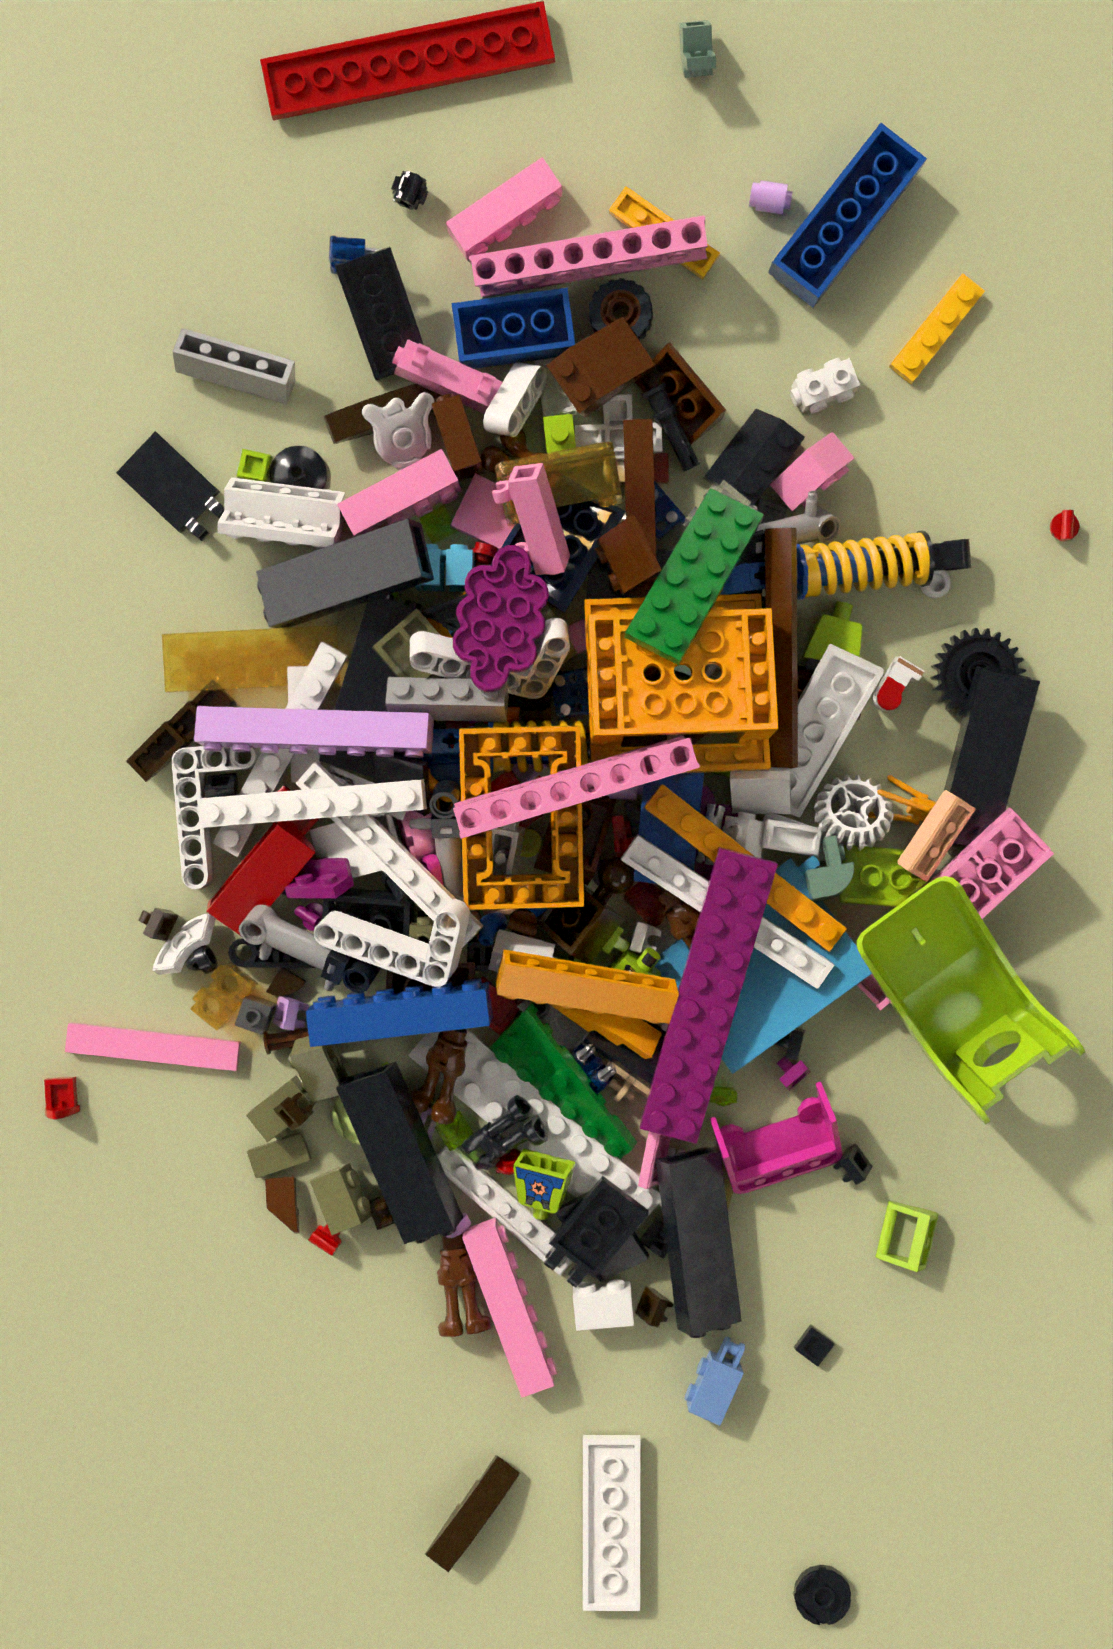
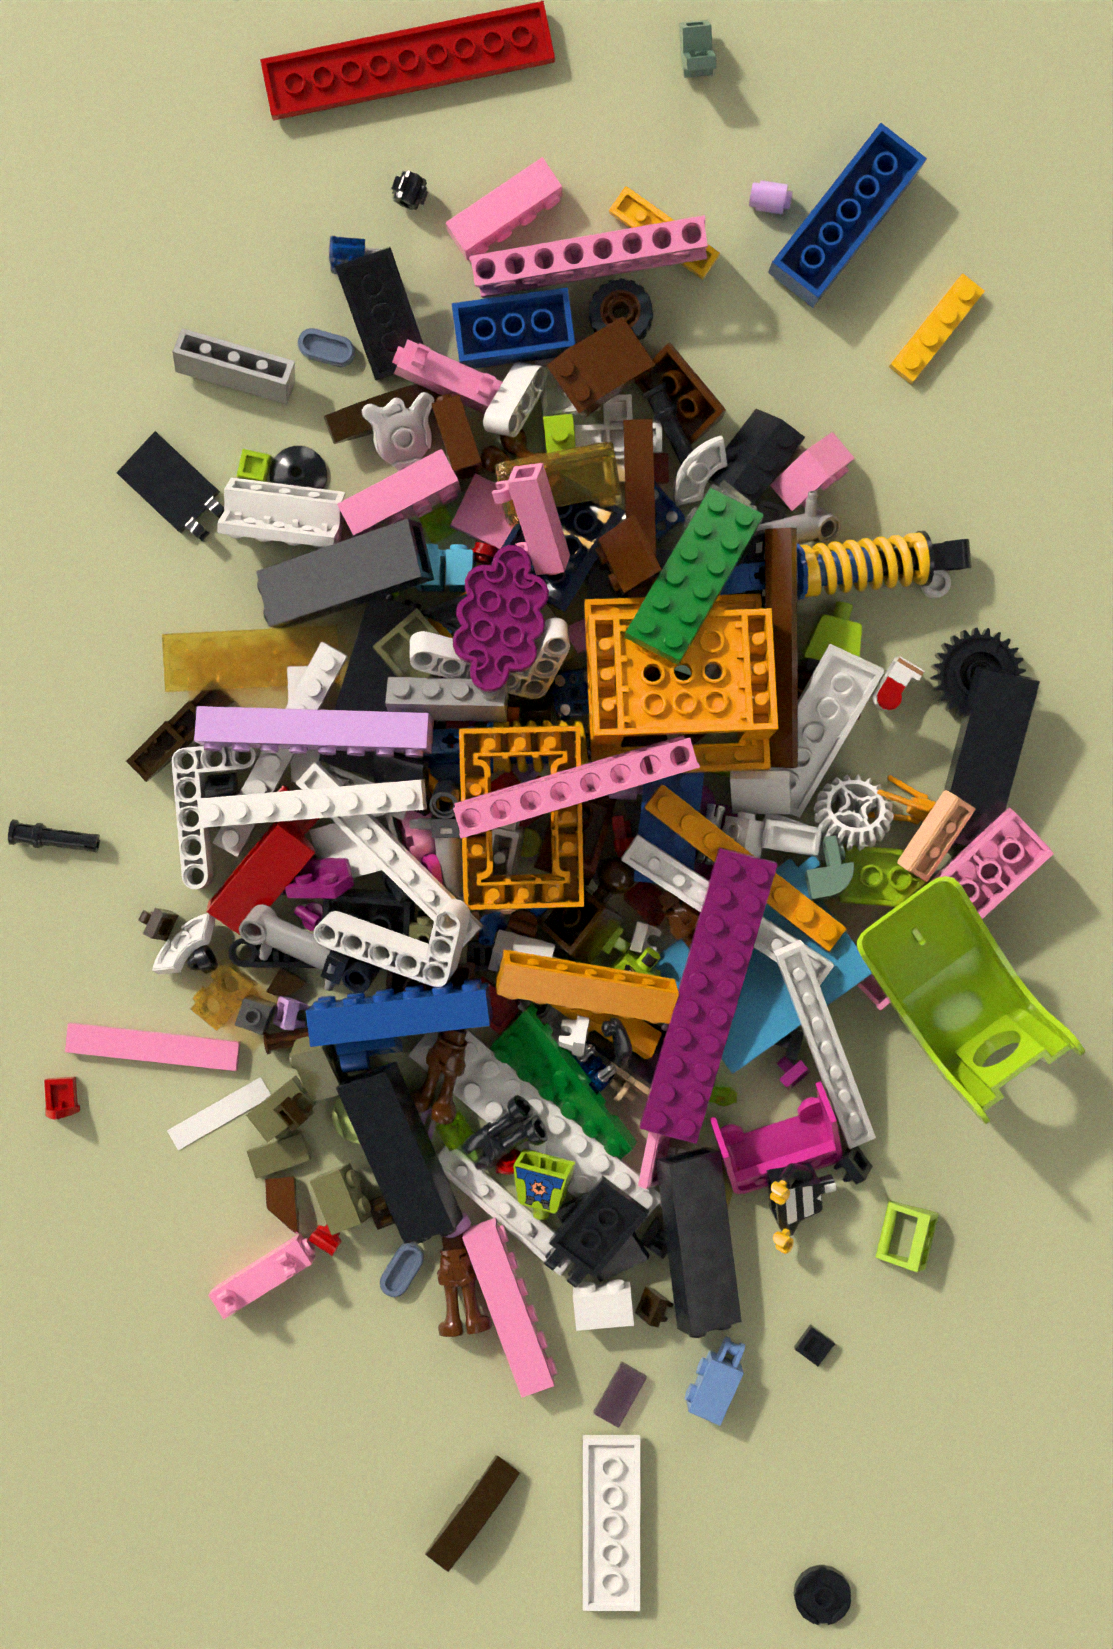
(39, 836): none -> black pin
(219, 1113): none -> white sticker
(262, 1275): none -> bright pink brick
(326, 347): none -> sand blue tile
(356, 1055): none -> blue plate
(402, 1269): none -> sand blue tile
(577, 1040): none -> white tile
(620, 1394): none -> tile
(621, 1041): none -> black arm
(697, 470): none -> white tile
(793, 1196): none -> torso
(824, 1043): none -> white plate
(831, 383): white brick -> none
(1064, 525): red plate -> none

